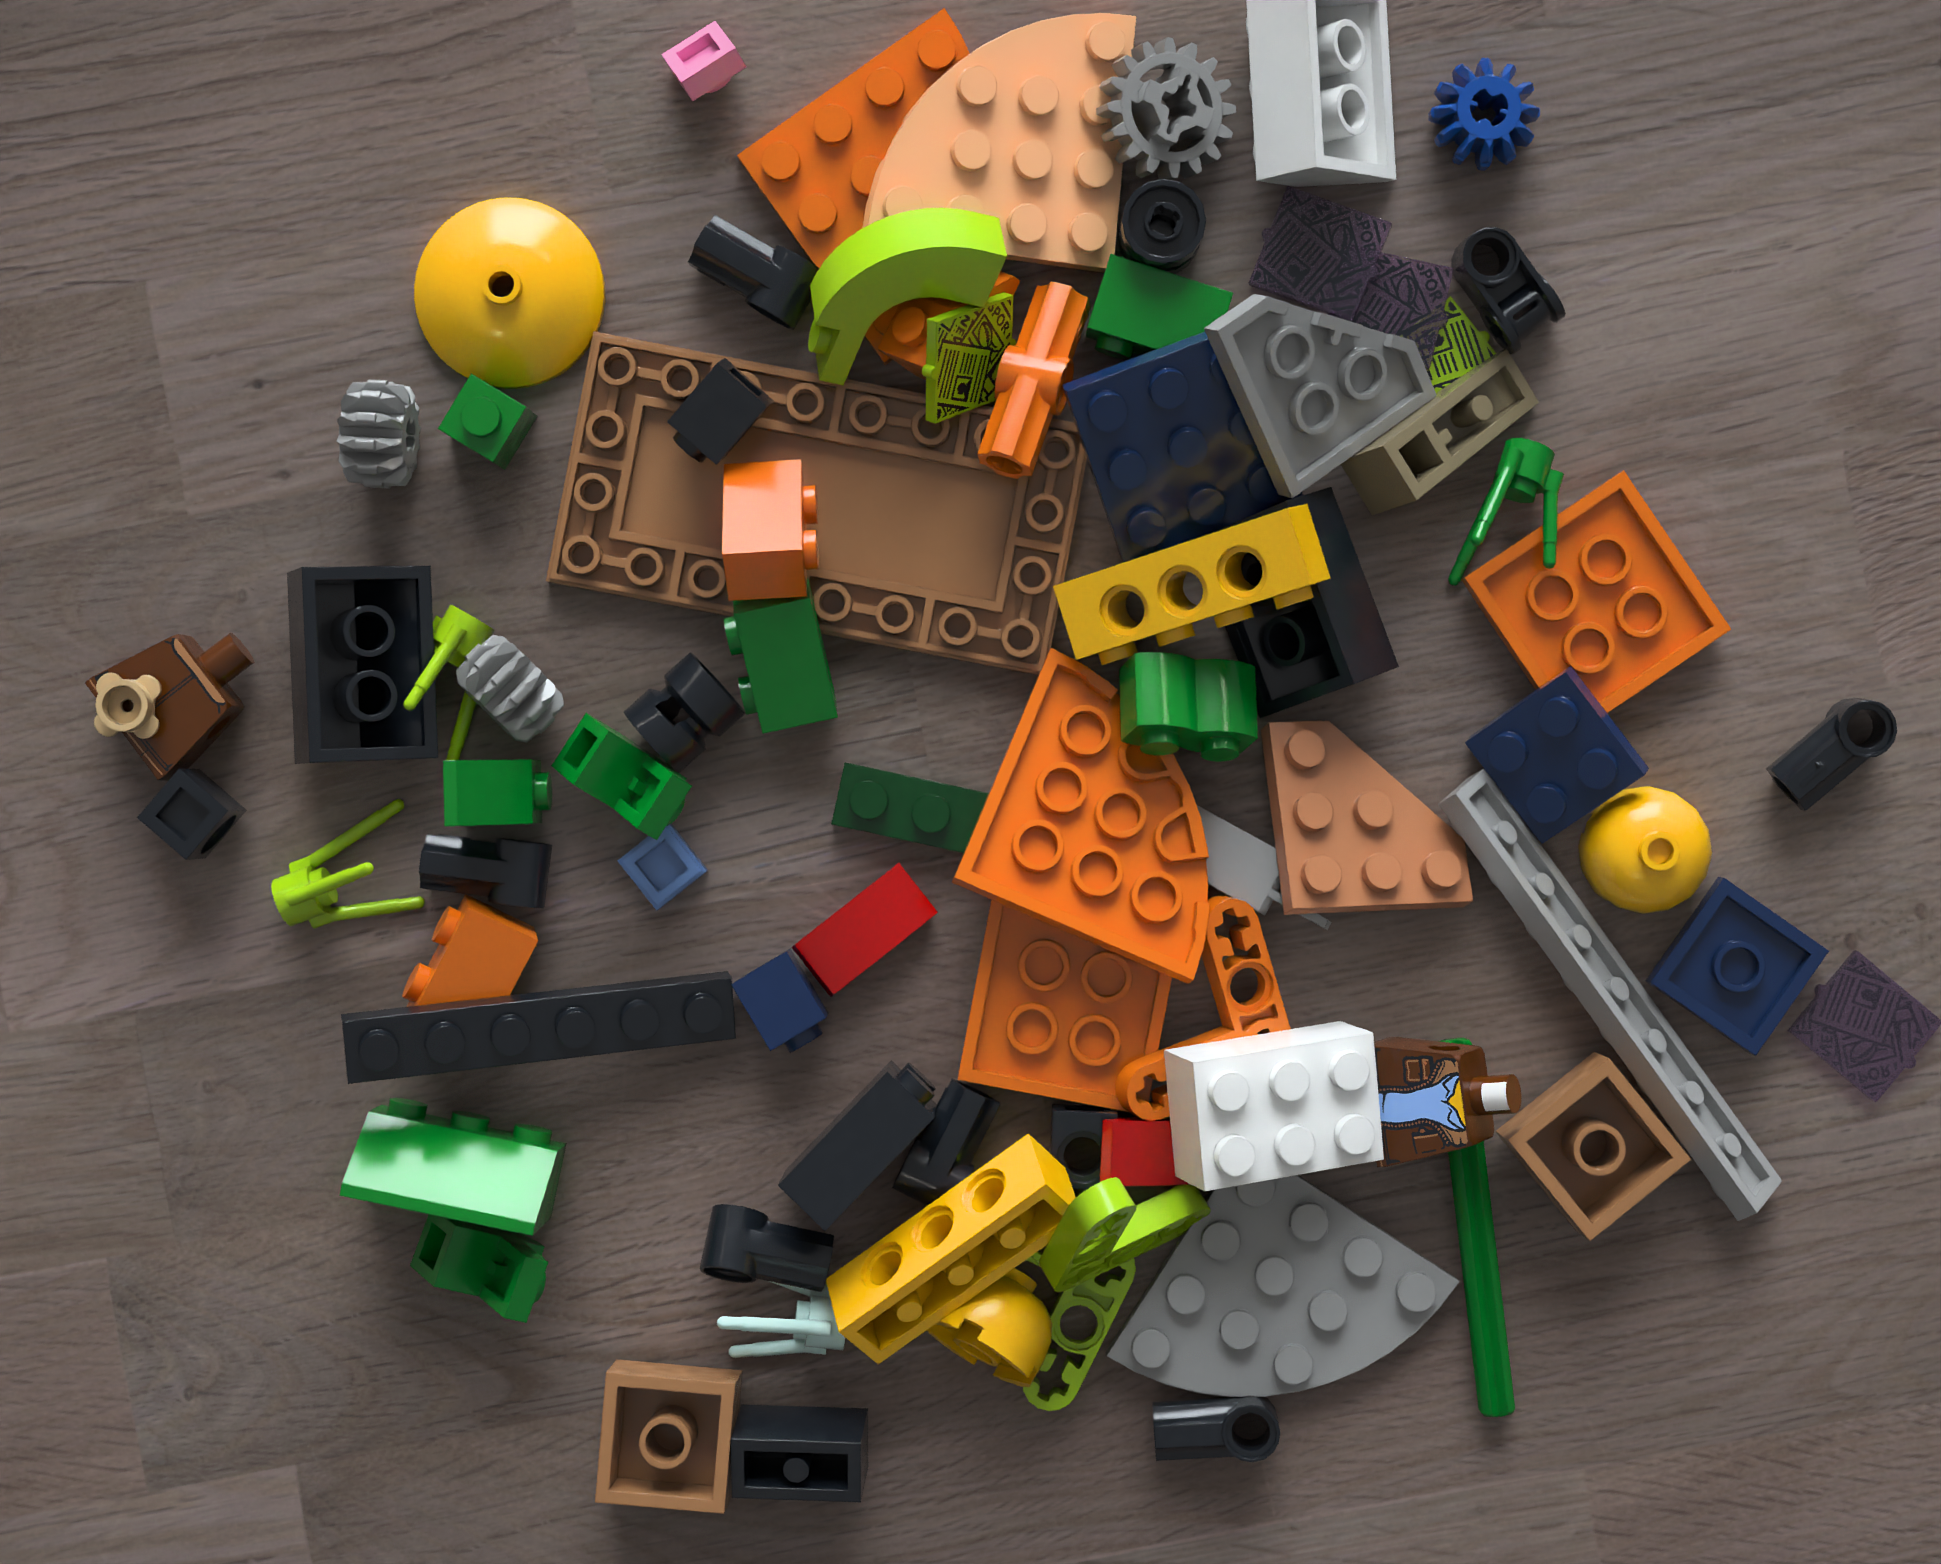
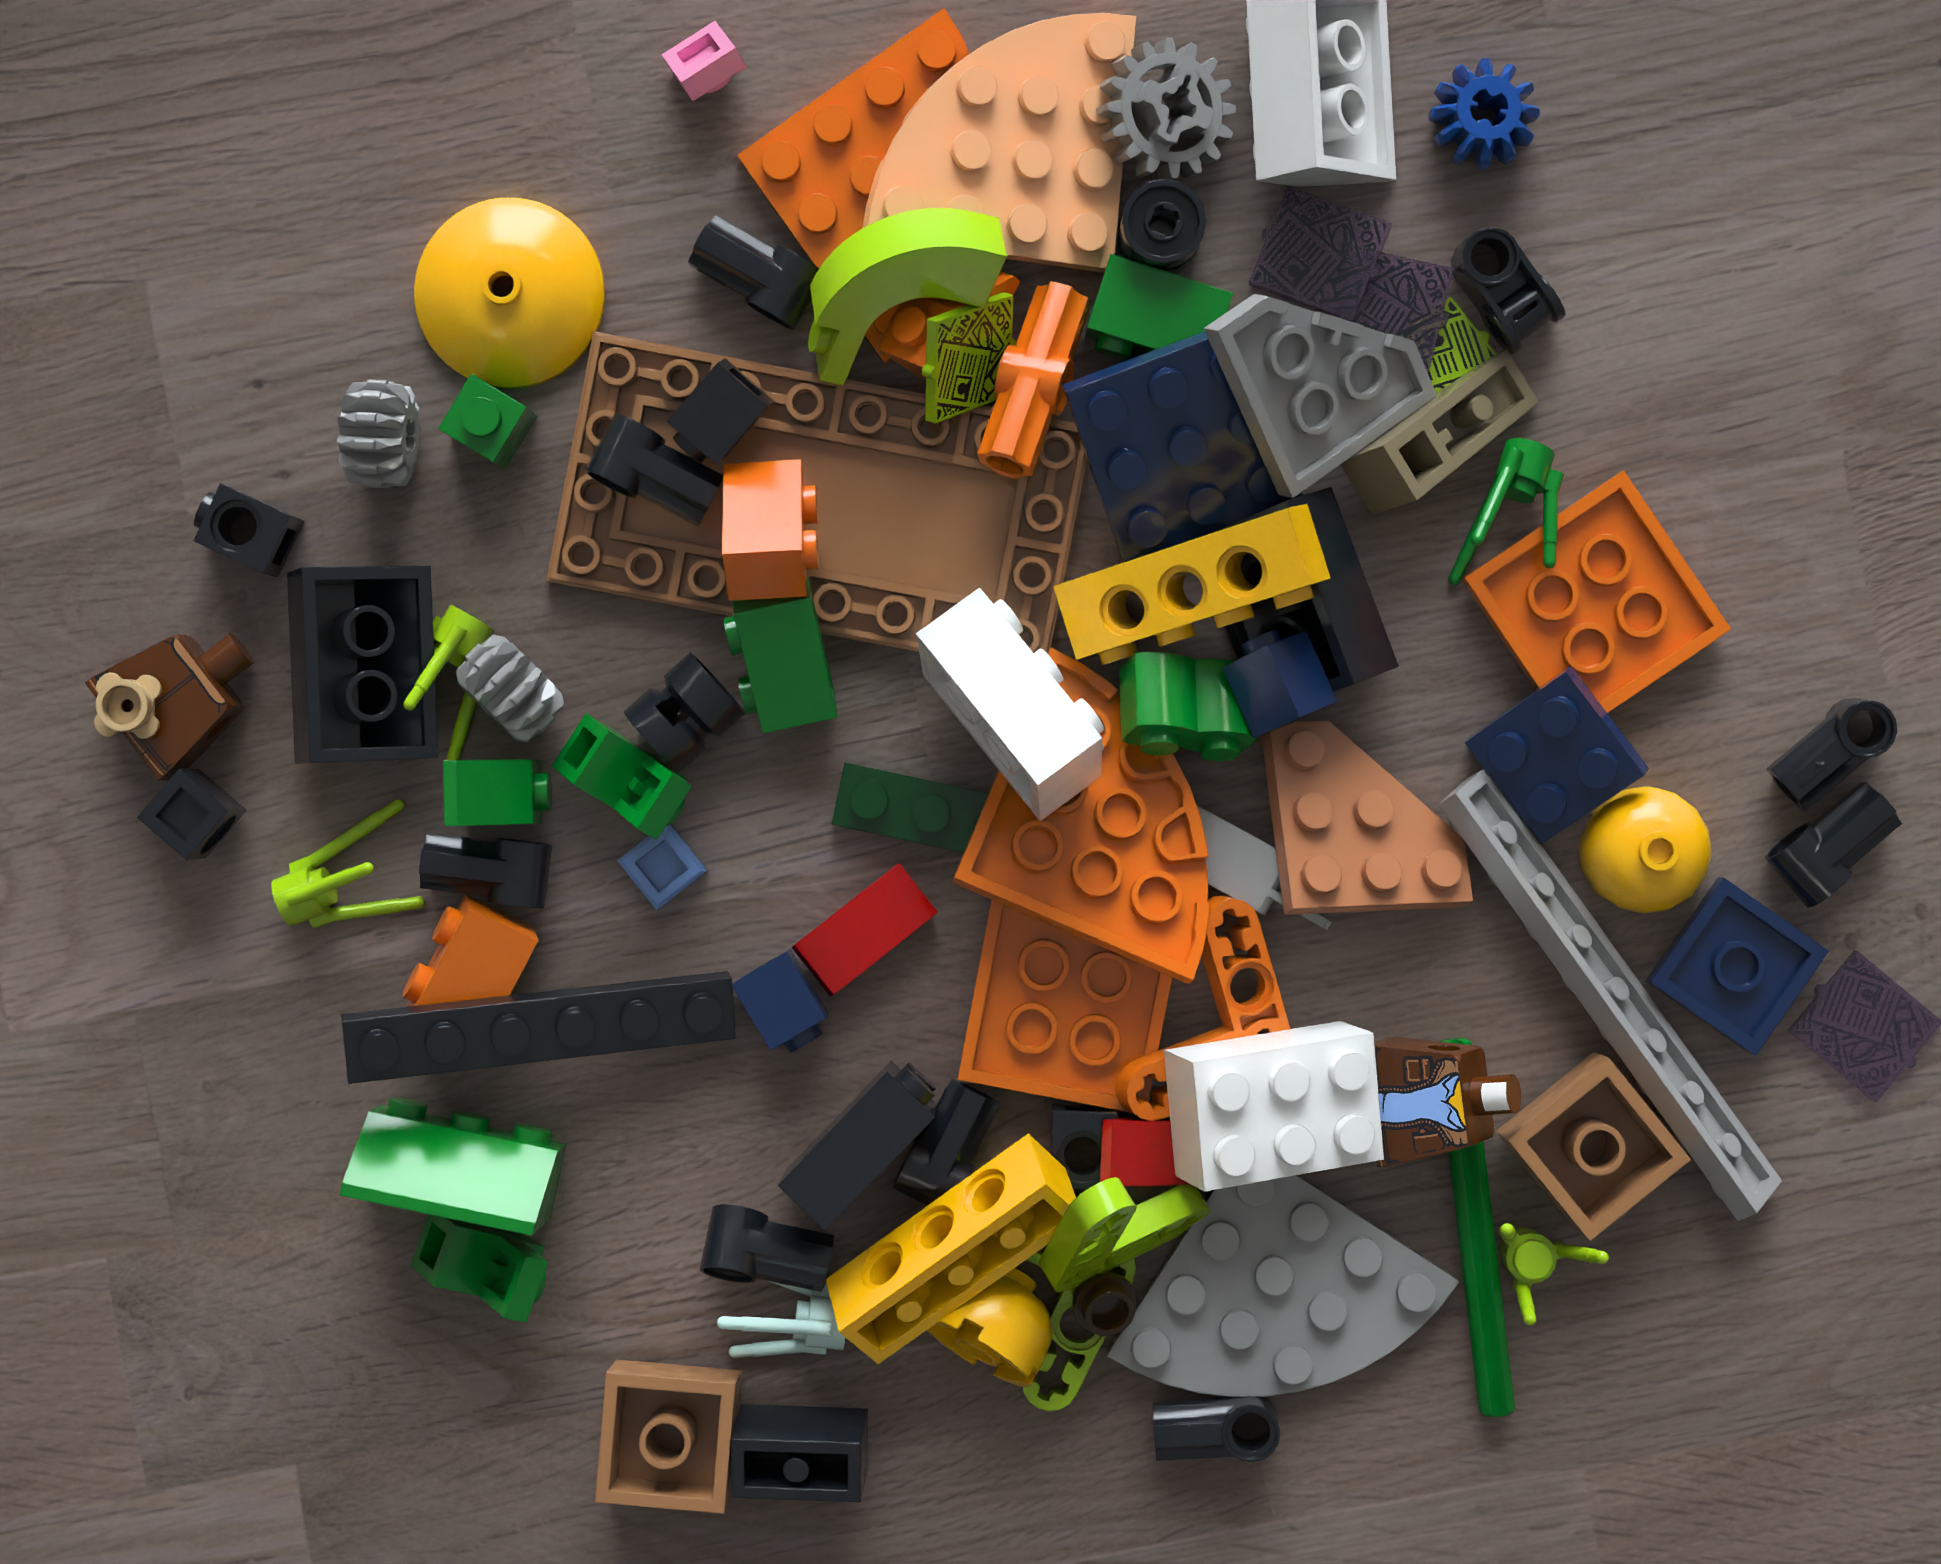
(273, 536): none -> black brick
(639, 463): none -> black piece
(1012, 702): none -> white brick
(1105, 1304): none -> dark brown plate
(1278, 681): none -> dark blue brick
(1534, 1258): none -> lime plant
(1819, 855): none -> black piece

